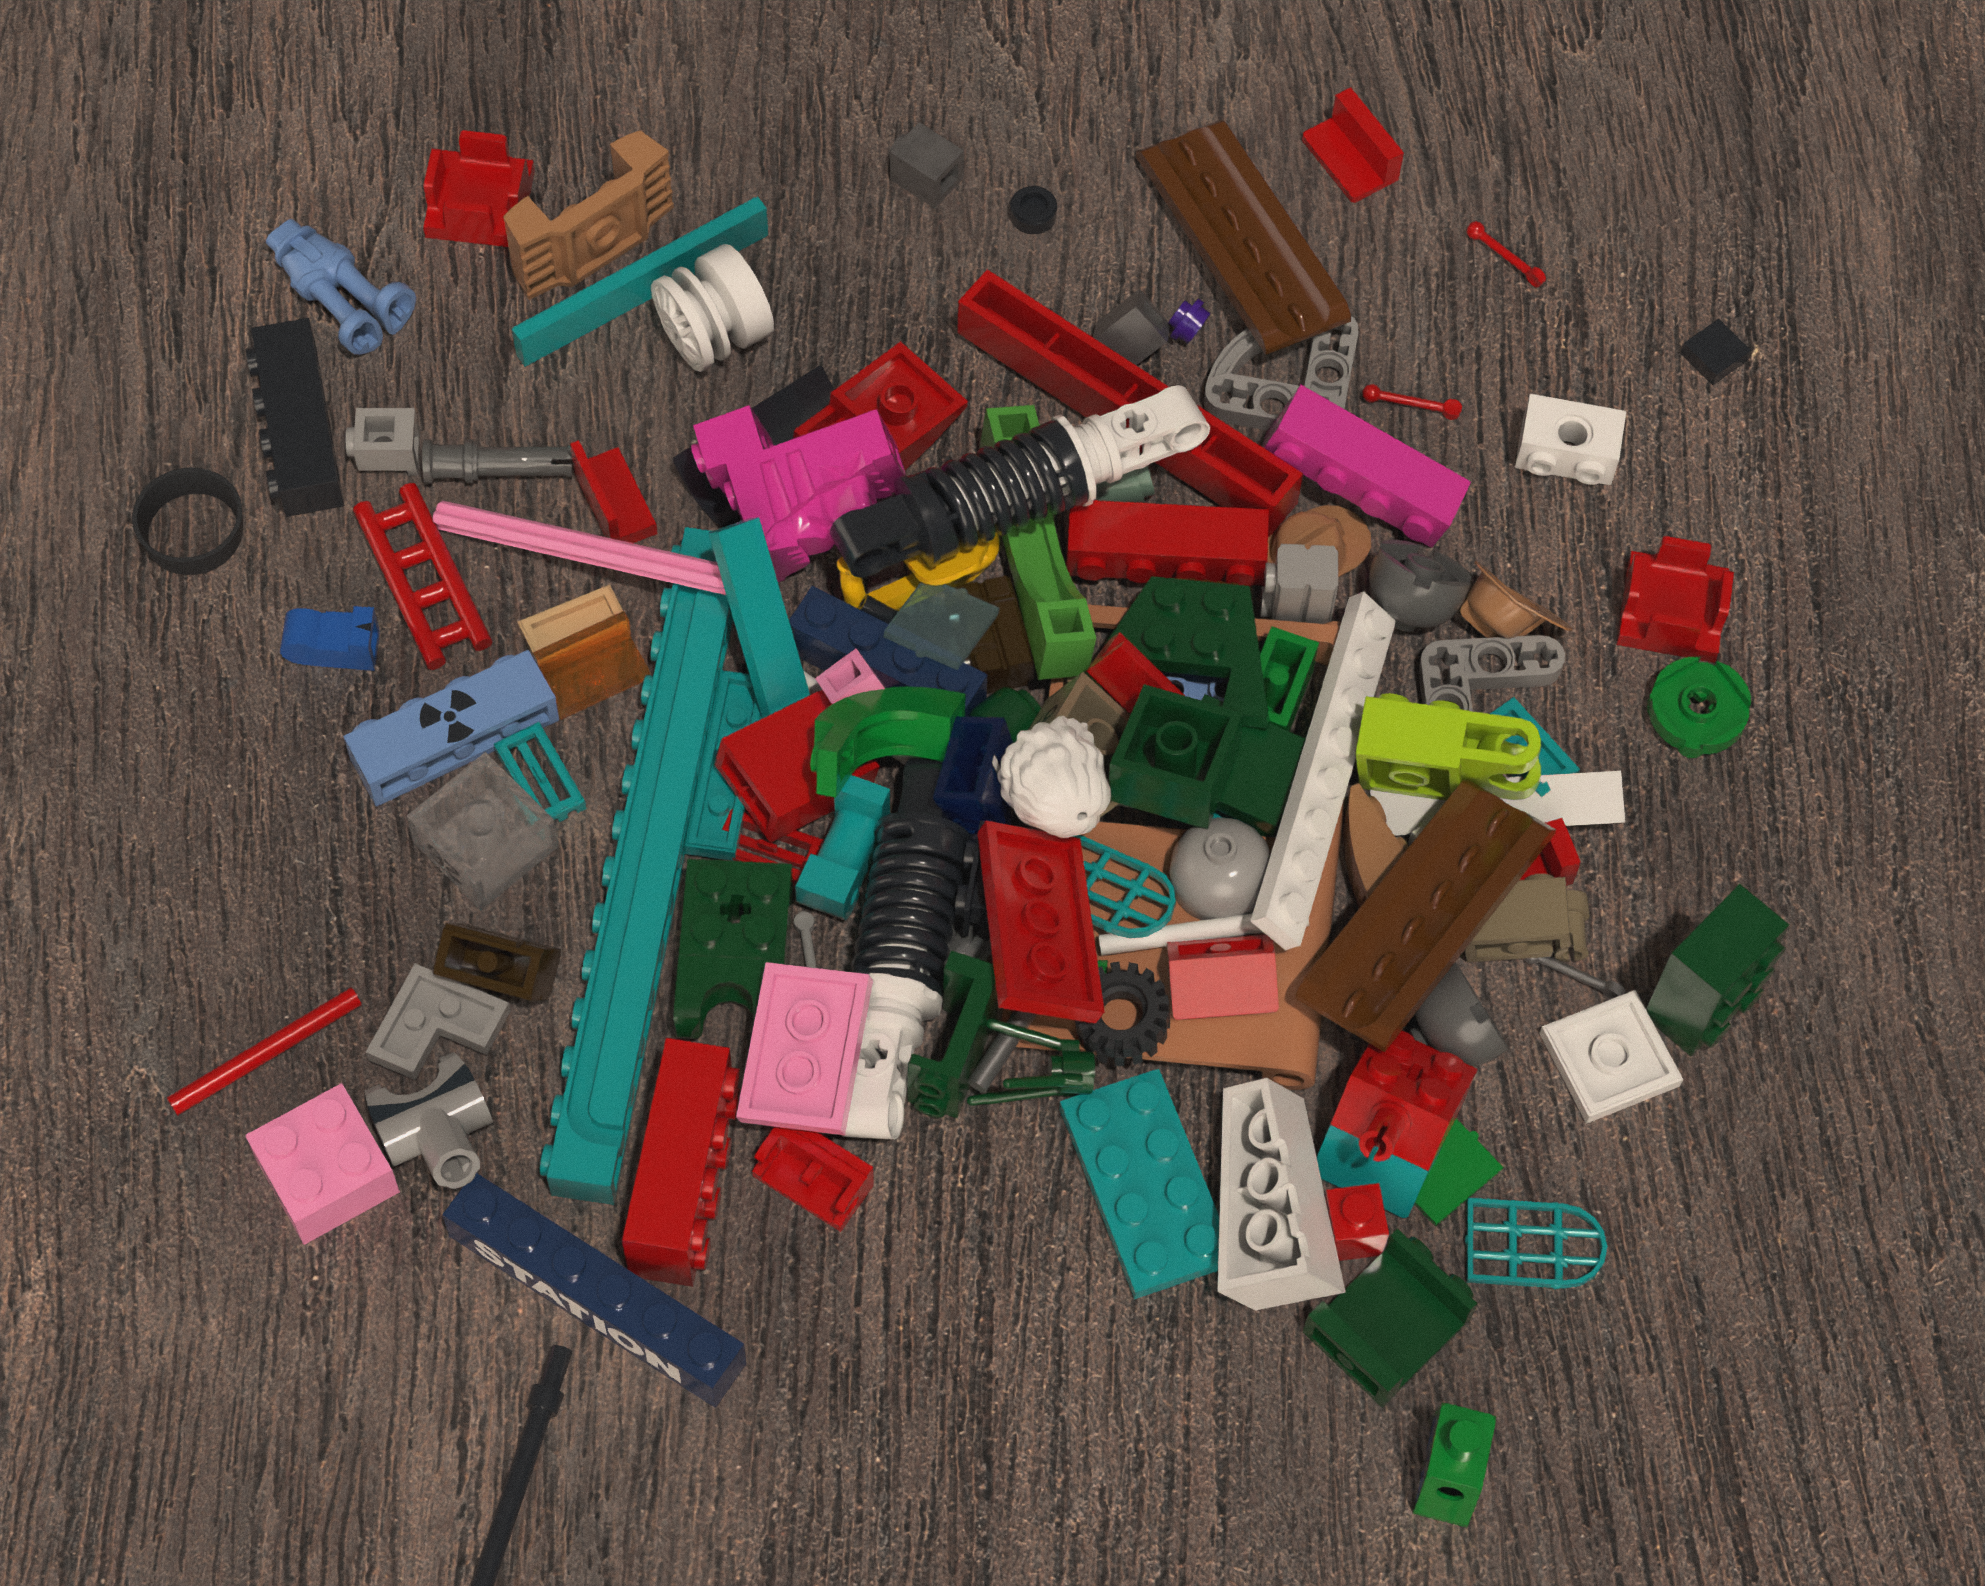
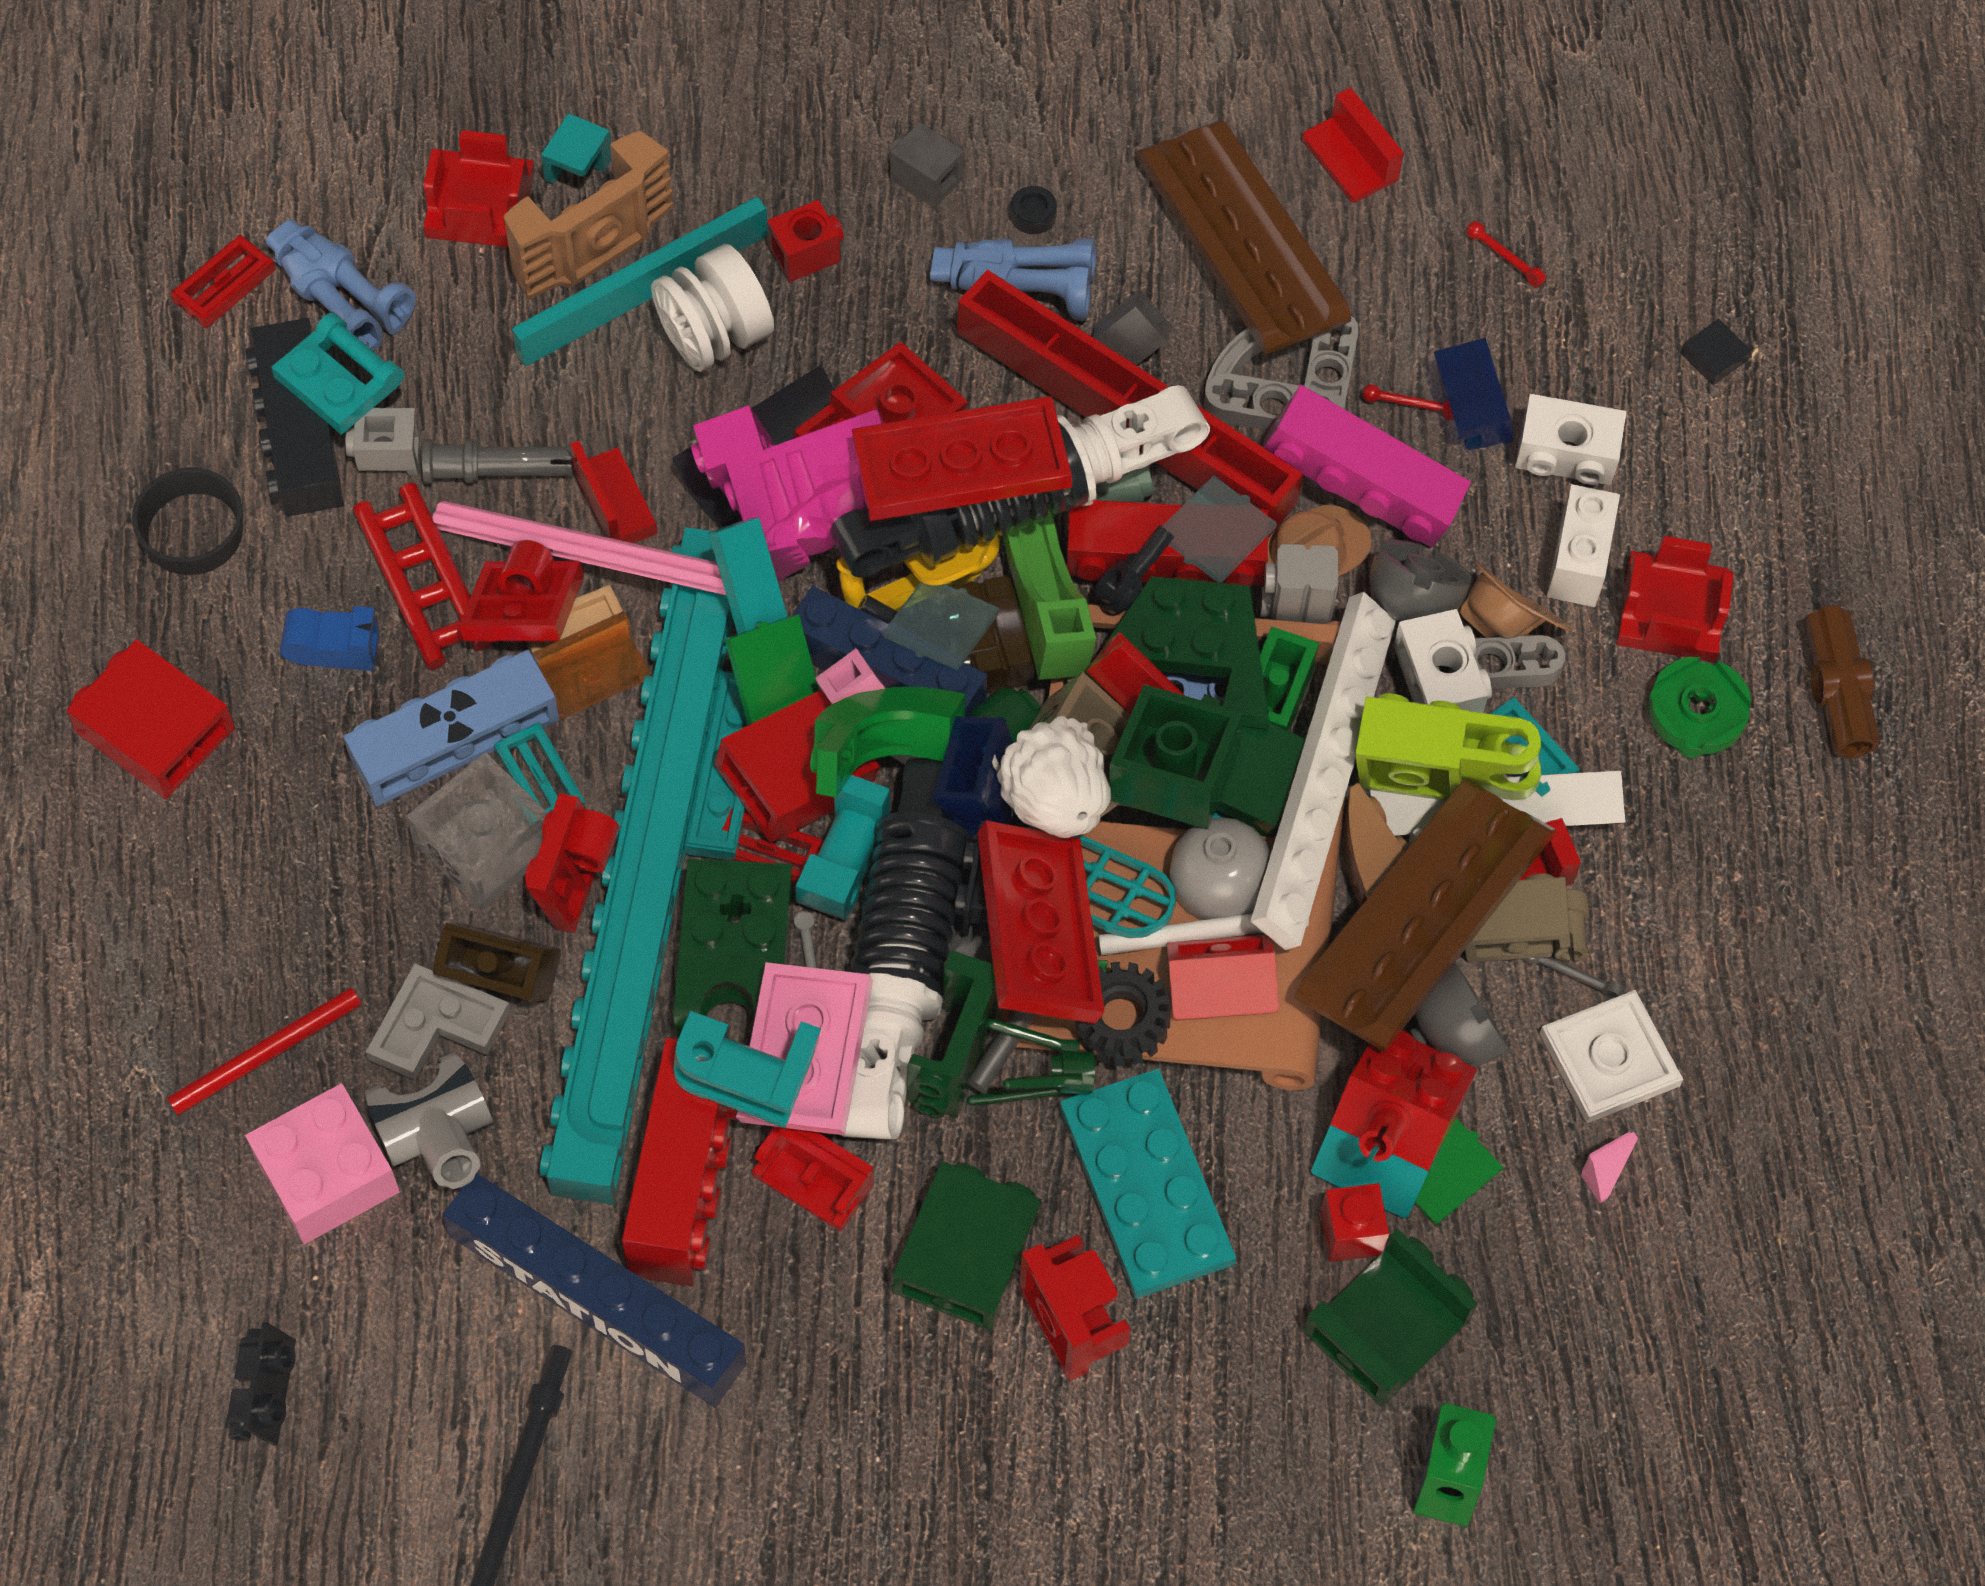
(150, 718): none -> red brick
(228, 286): none -> red tile
(265, 1360): none -> black hinge
(326, 384): none -> teal plate
(522, 597): none -> red plate
(571, 852): none -> red plate
(576, 148): none -> teal panel
(741, 1074): none -> teal piece
(771, 666): none -> green piece
(799, 256): none -> red brick
(961, 458): none -> red plate
(966, 1244): none -> dark green panel
(1068, 1301): none -> red panel
(1077, 261): none -> medium blue piece
(1123, 581): none -> black plate
(1188, 320): dark purple plate -> none
(1218, 529): none -> clear light blue piece
(1272, 1202): white wedge -> none
(1441, 641): none -> white brick
(1474, 394): none -> clear blue hinge
(1517, 1230): teal window -> none
(1583, 545): none -> white brick
(1606, 1165): none -> bright pink slope
(1717, 971): dark green brick -> none
(1842, 682): none -> reddish brown piece

